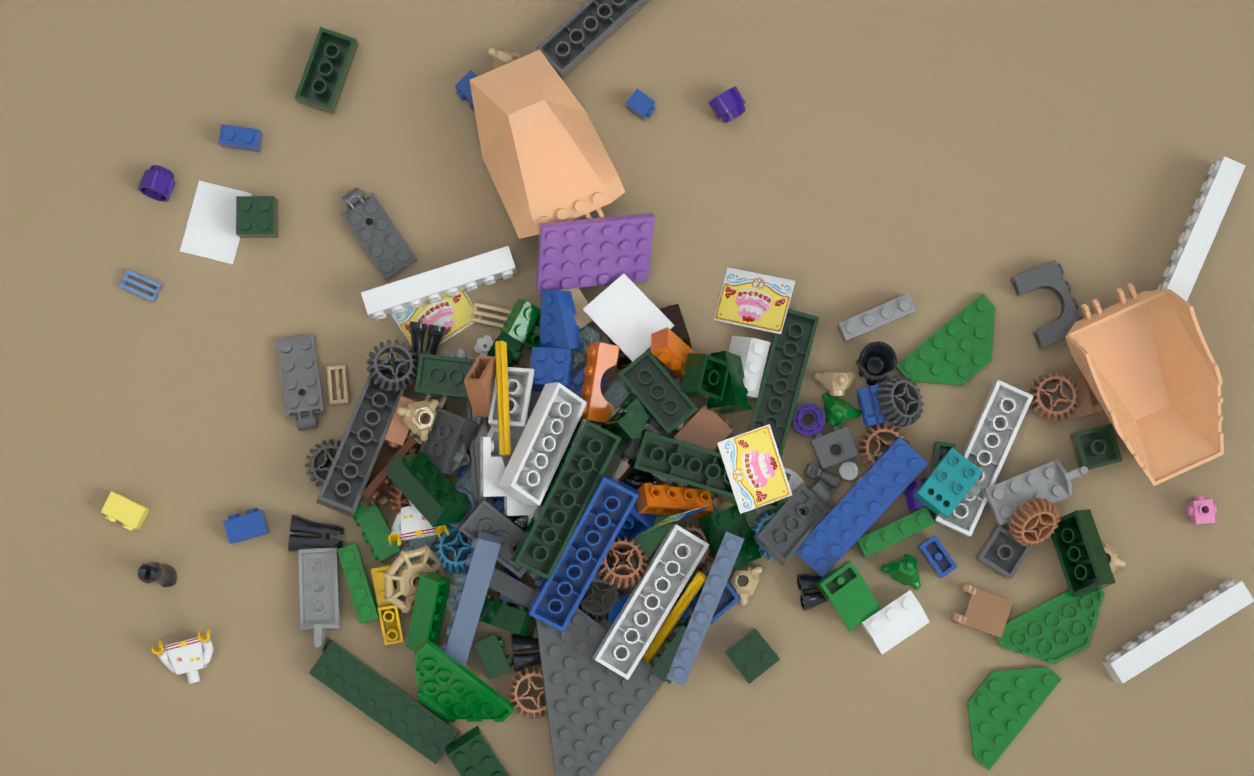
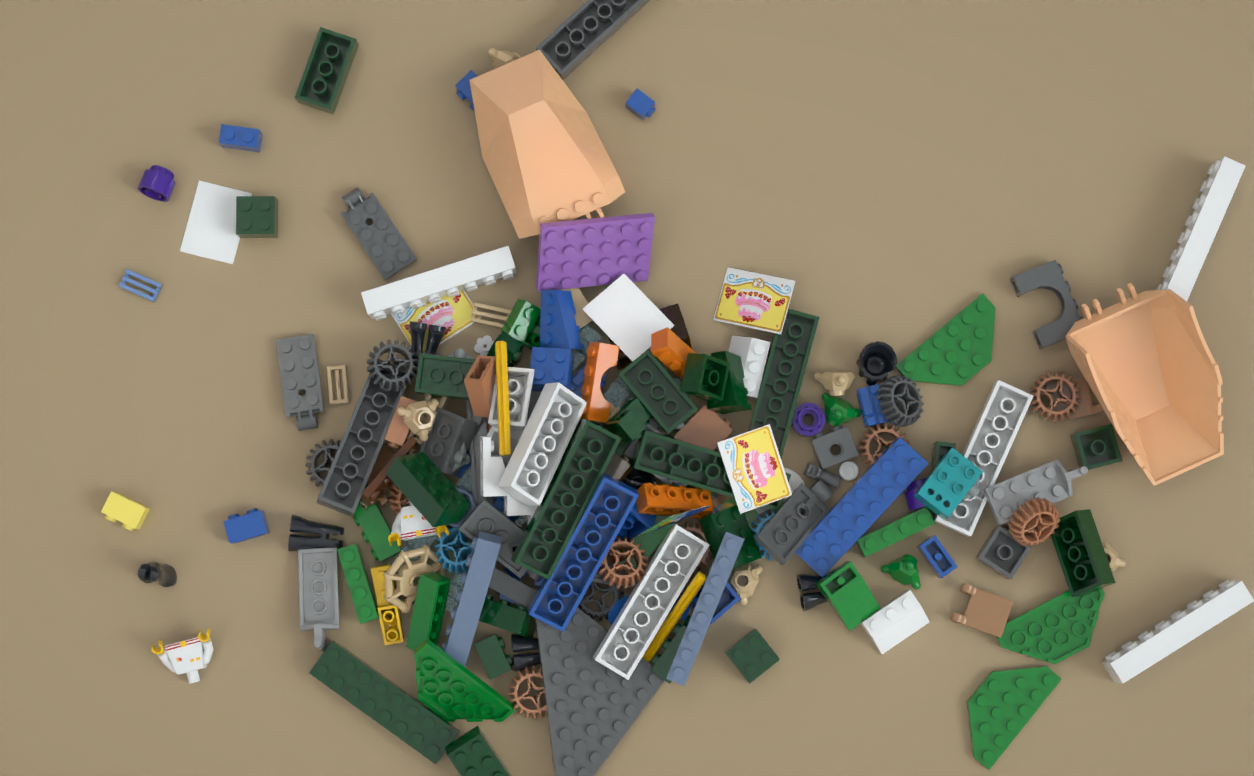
(728, 105): dark purple piece -> none
(876, 318): light grey brick -> none
(1203, 516): bright pink brick -> none

